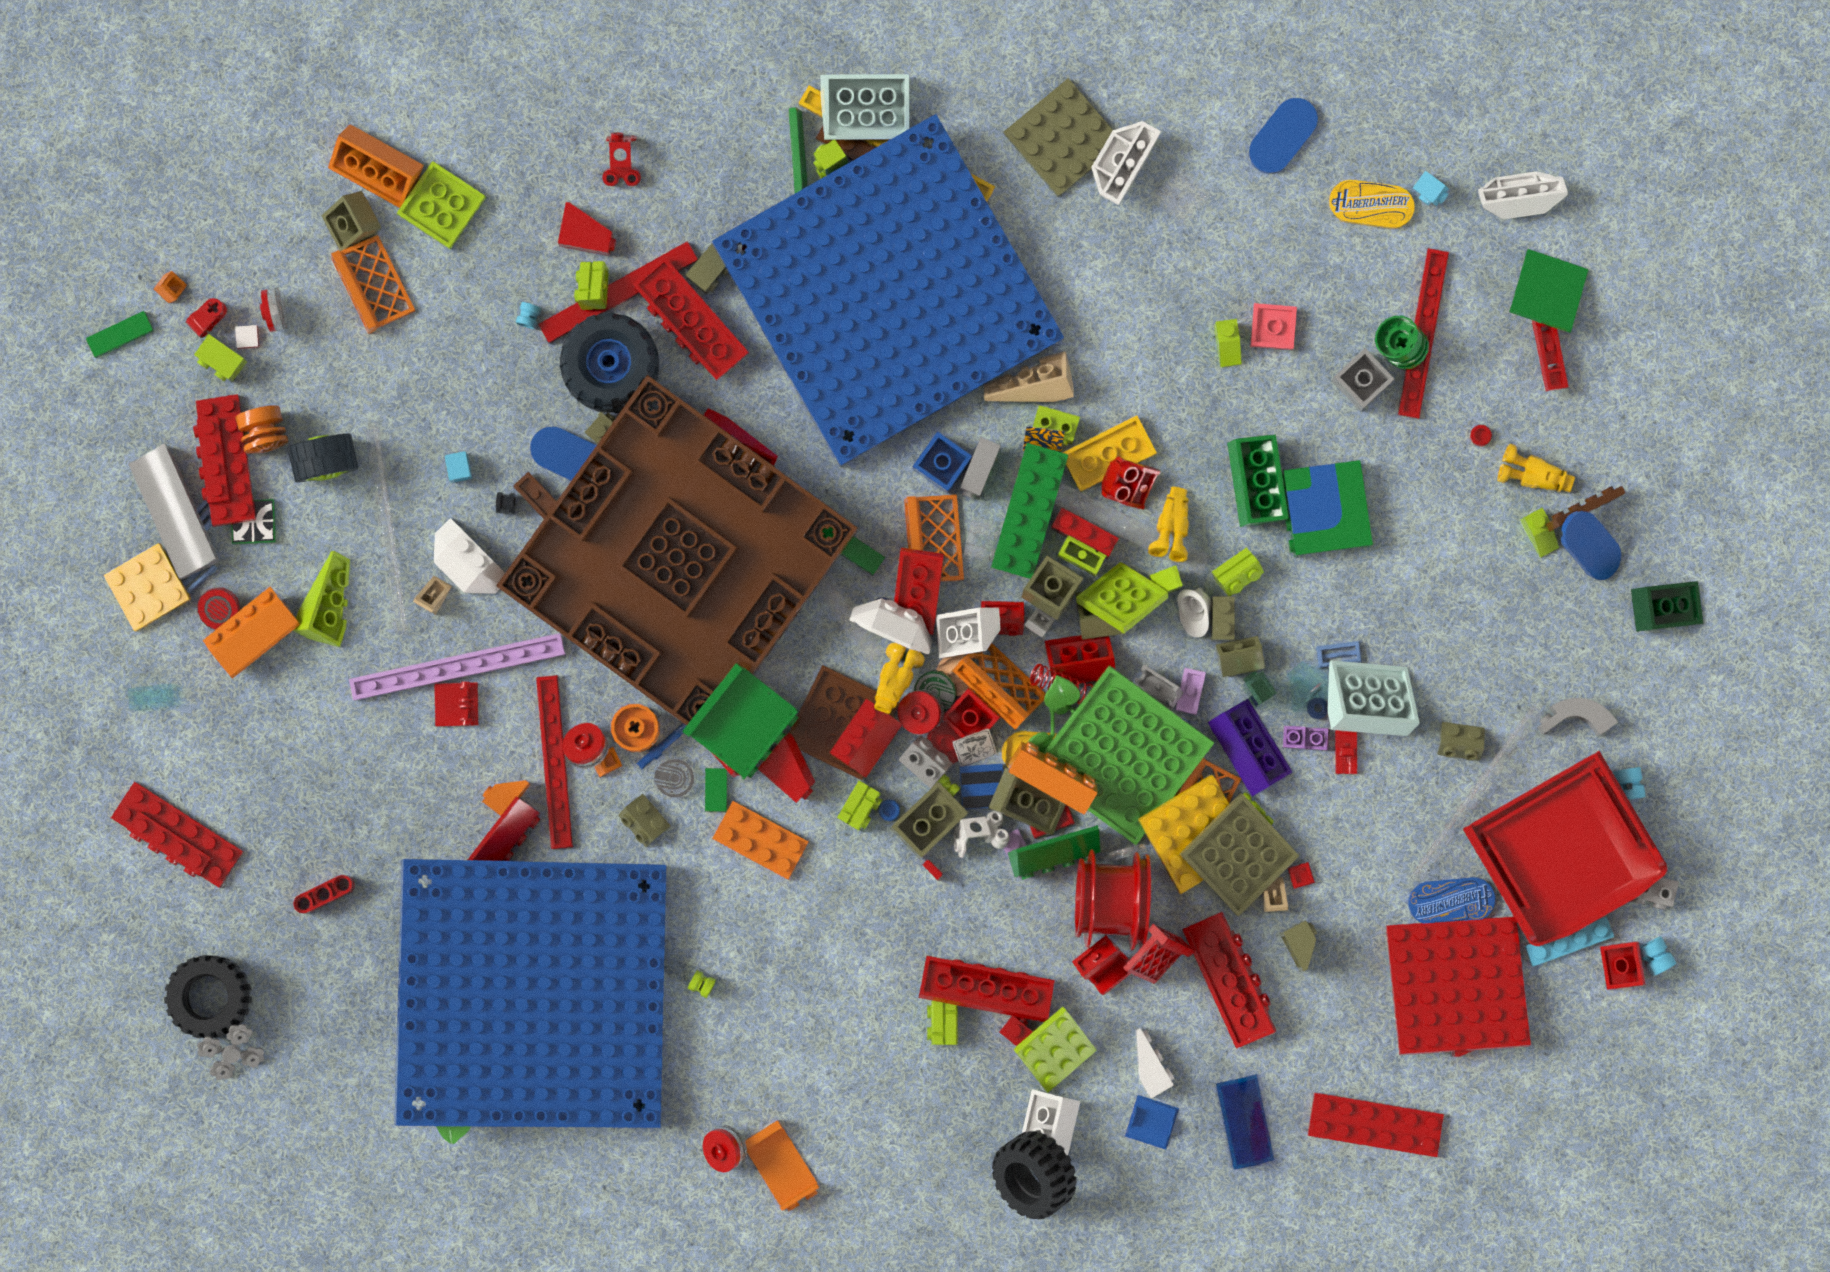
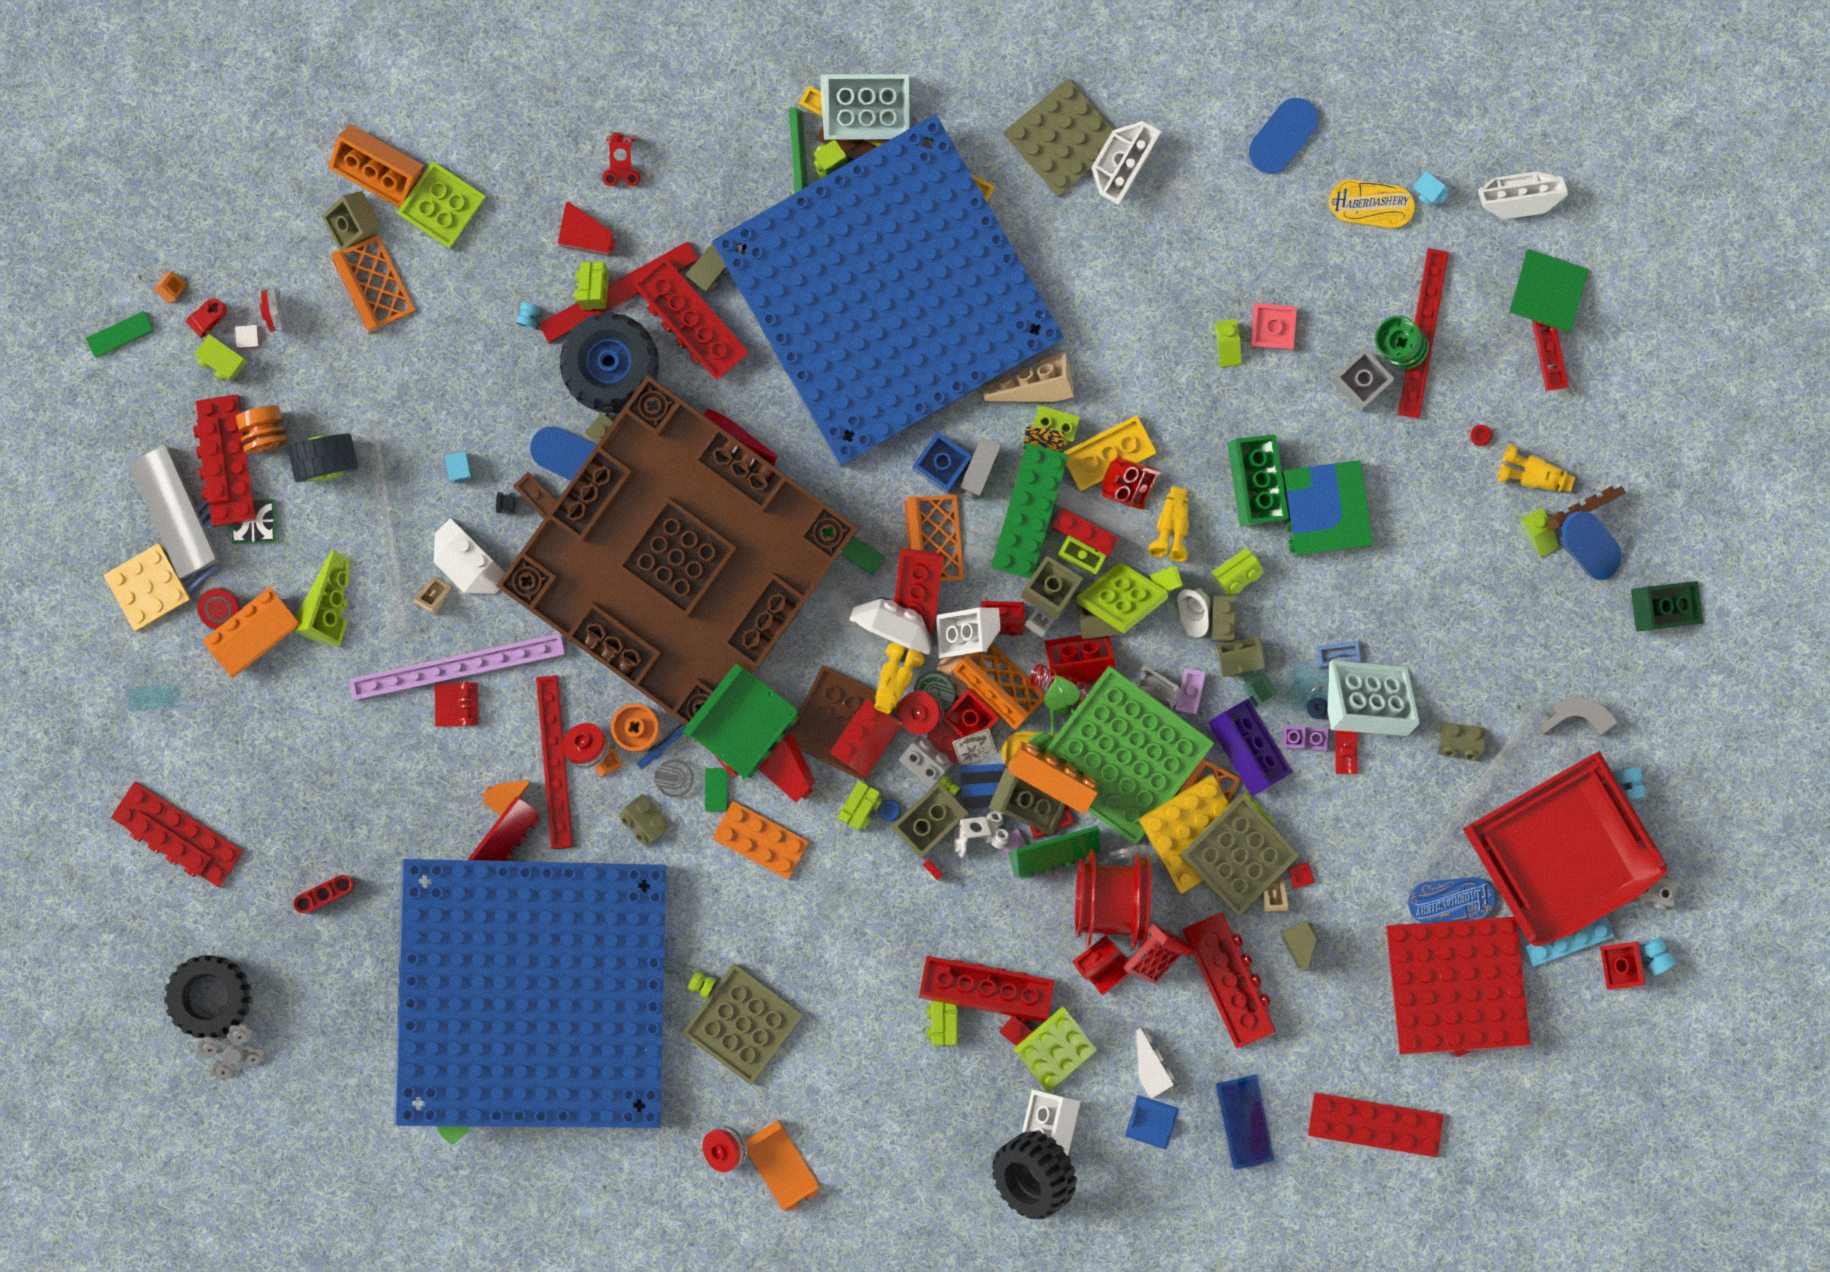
(742, 1024): none -> olive plate

